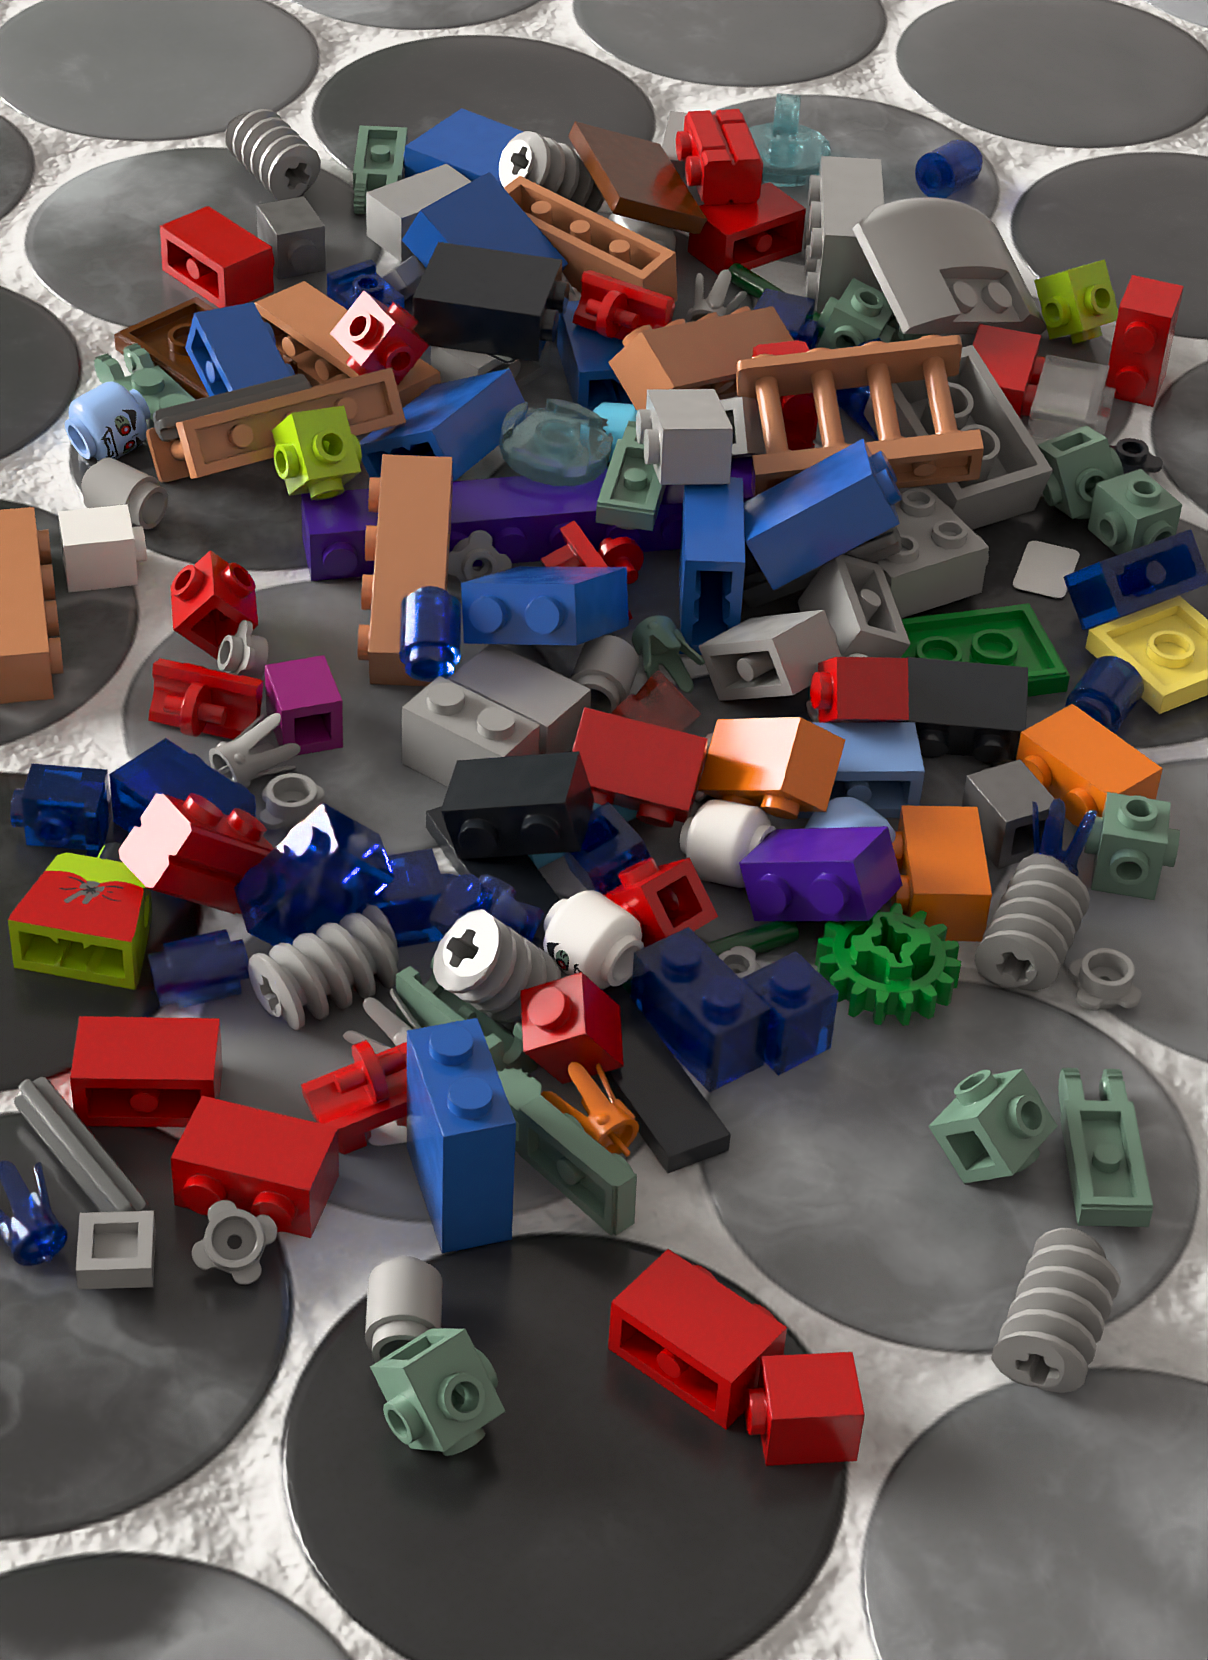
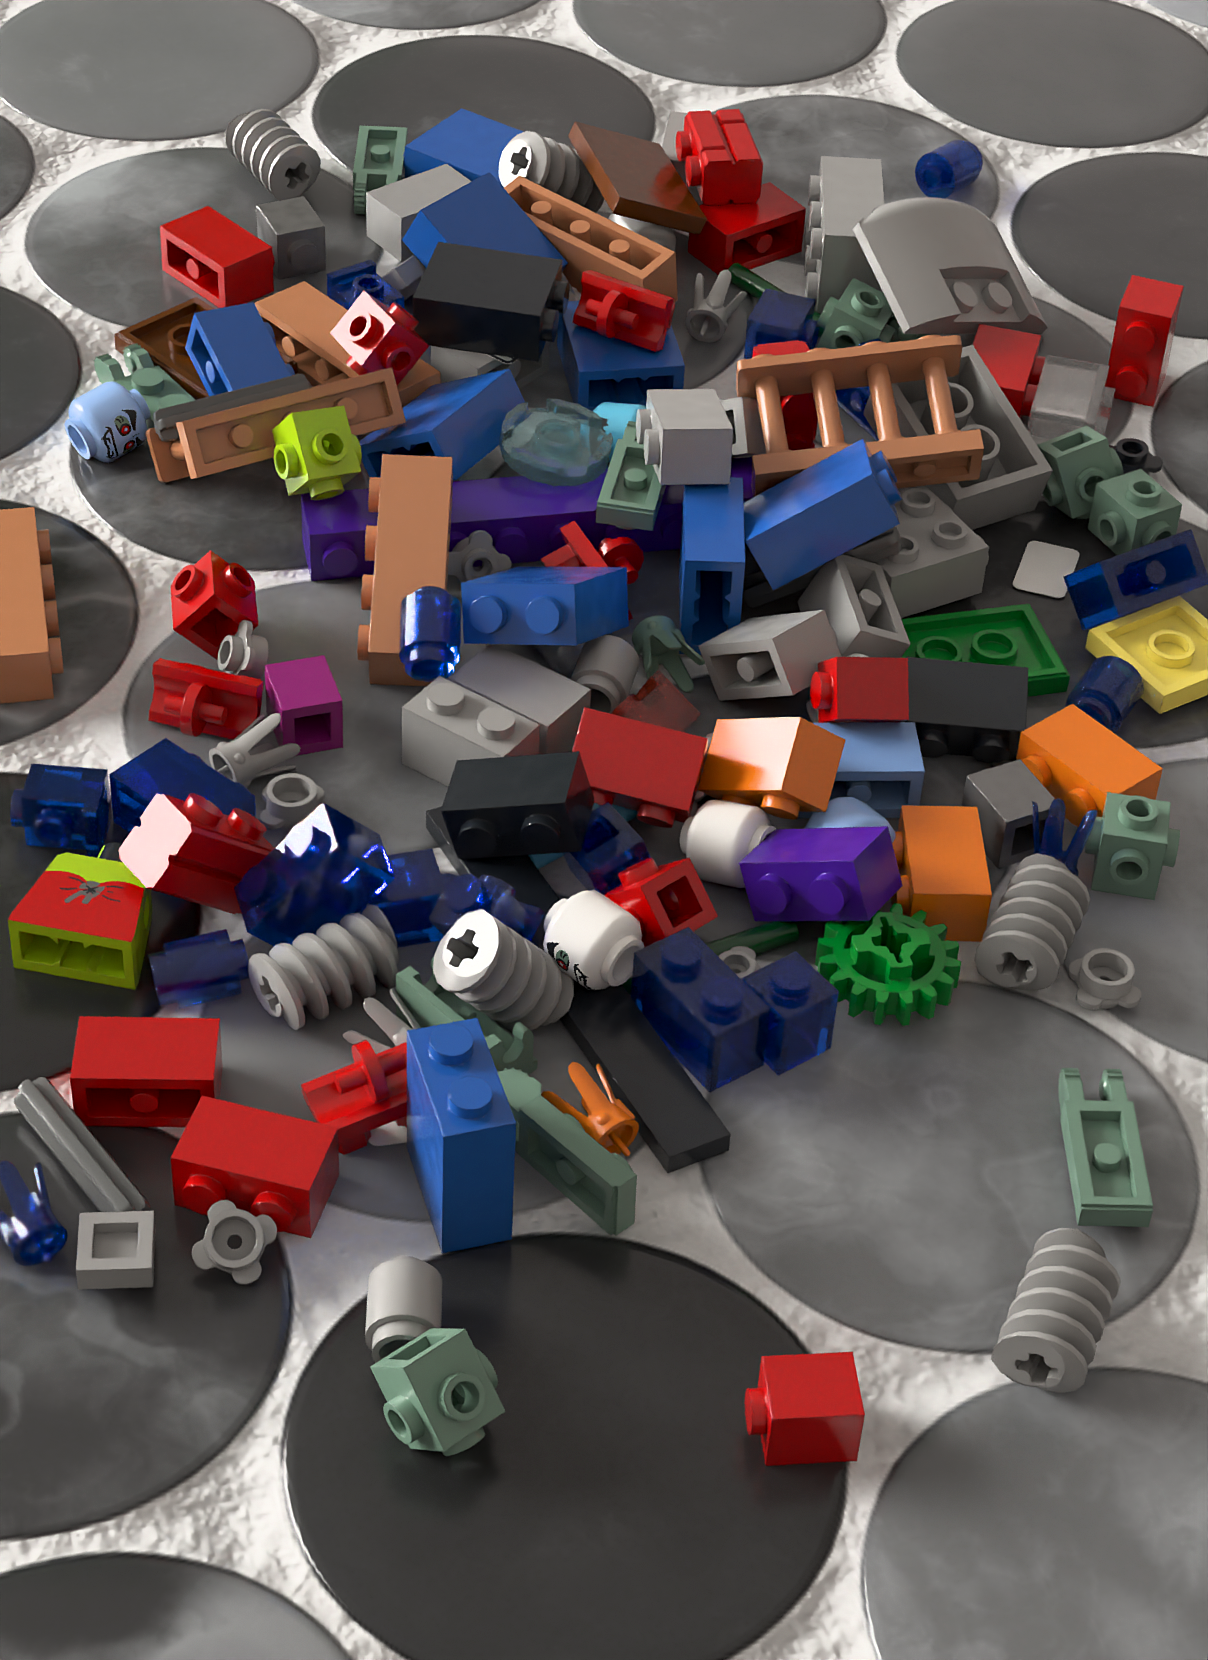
(100, 548): white brick -> none
(116, 483): light grey brick -> none
(569, 1024): red brick -> none
(694, 352): nougat brick -> none
(694, 1336): red brick -> none
(789, 148): clear light blue tile -> none
(993, 1125): sand green brick -> none
(1077, 301): lime brick -> none

